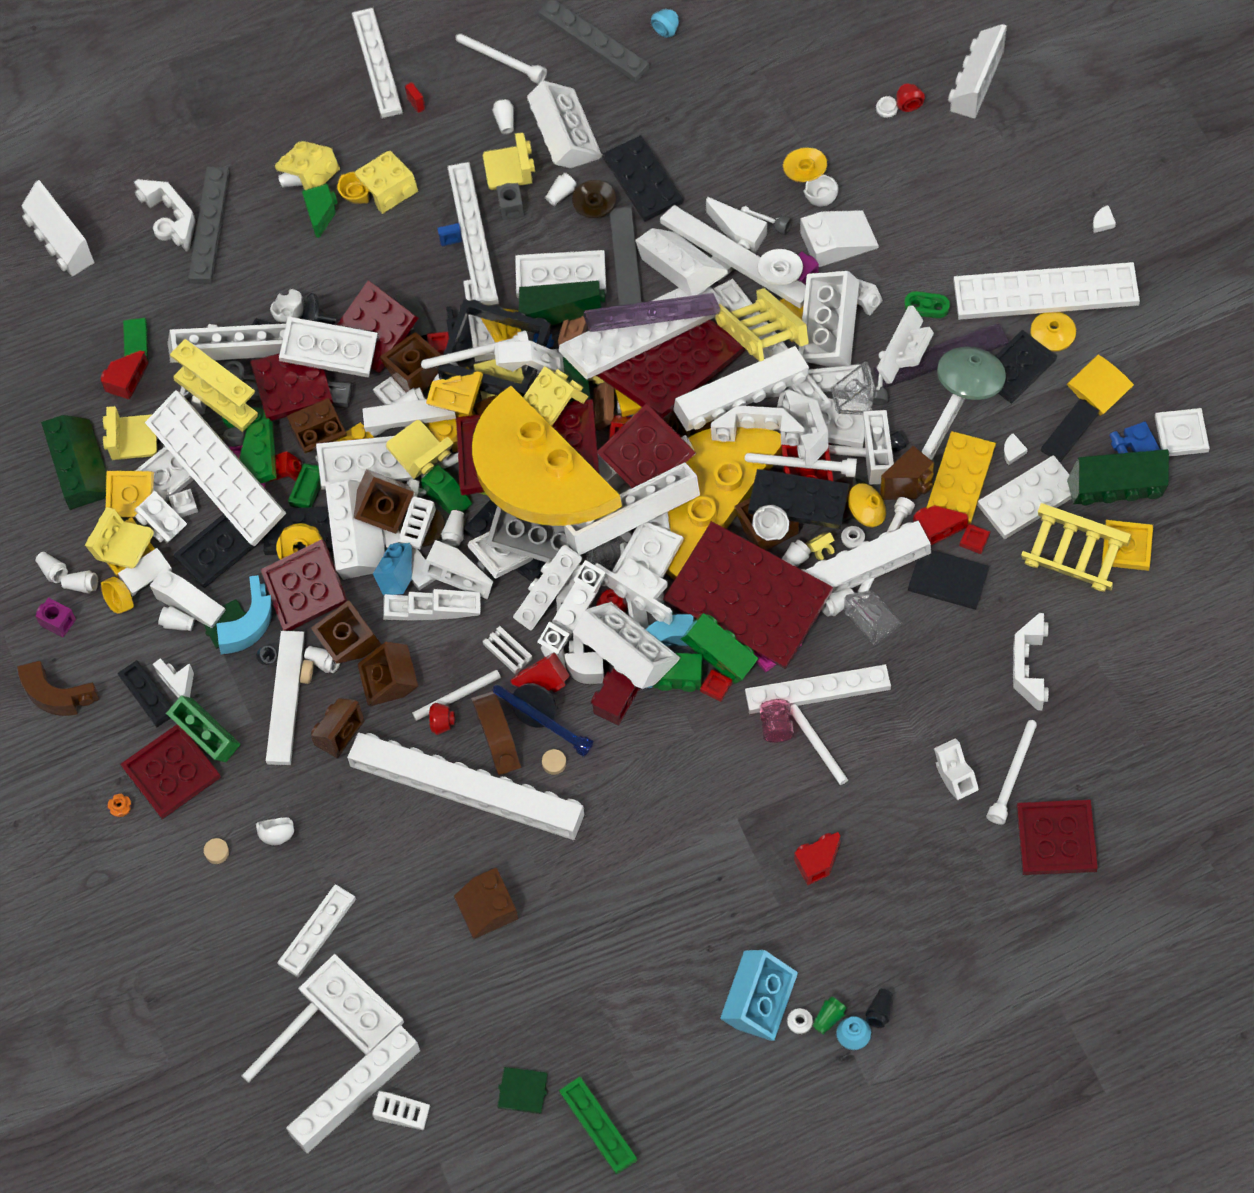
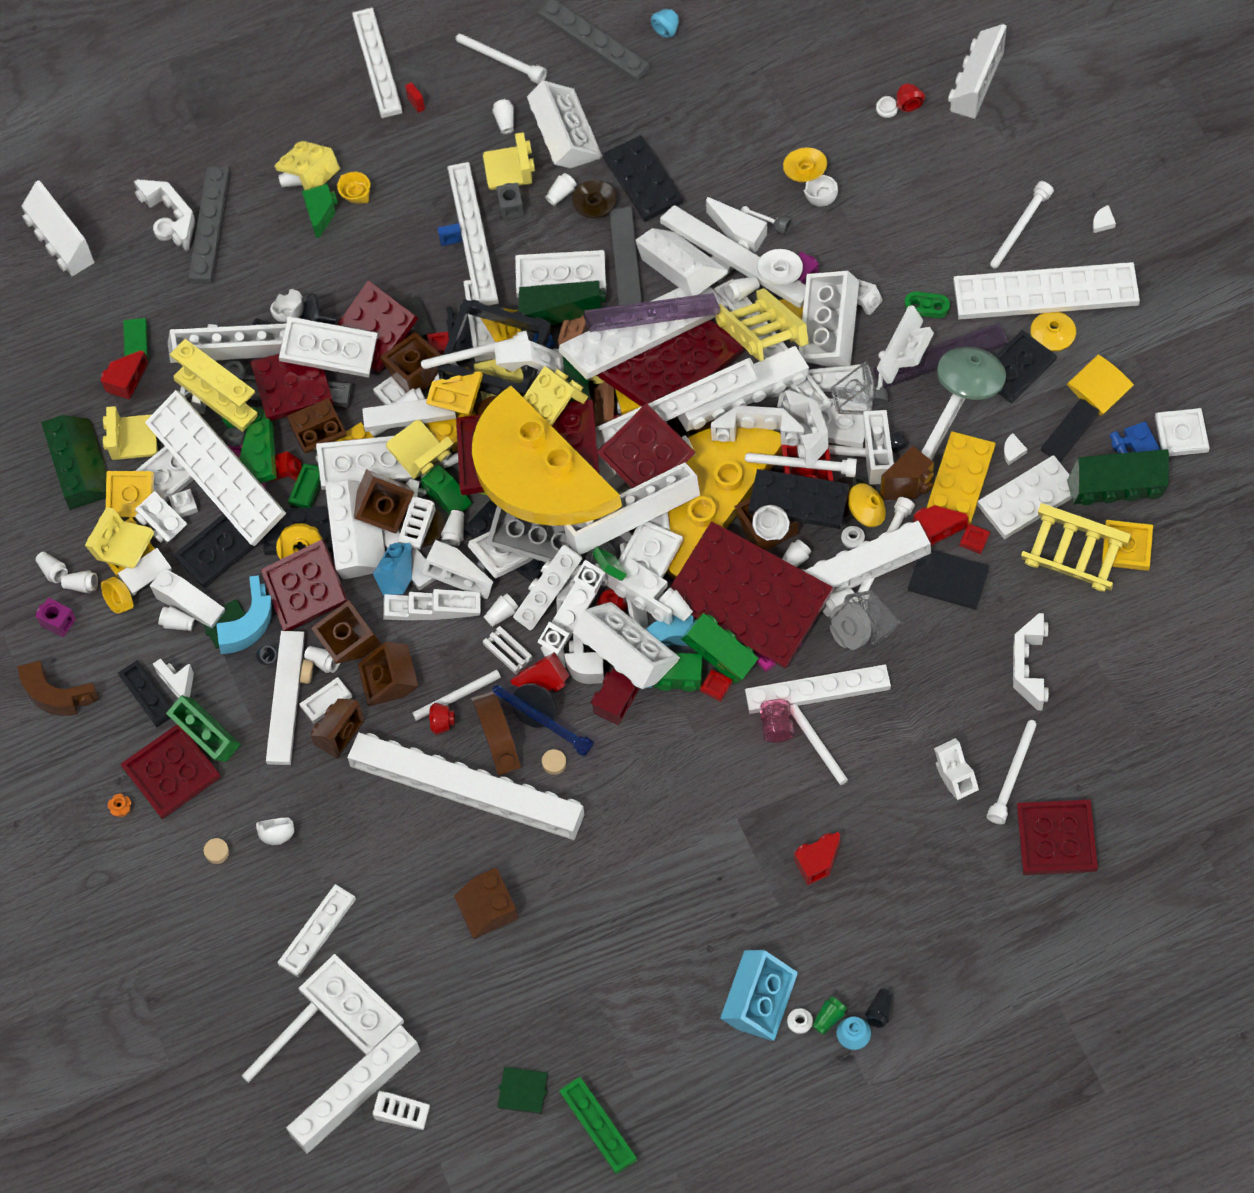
(317, 704): none -> white tile
(387, 181): light yellow bracket -> none
(501, 610): none -> white cone
(609, 564): none -> green tile
(676, 603): none -> white cone
(689, 397): none -> white tile
(740, 288): none -> white cone
(820, 542): light yellow tile -> none
(837, 235): white slope -> none
(850, 625): none -> light grey tile
(1041, 193): none -> white piece

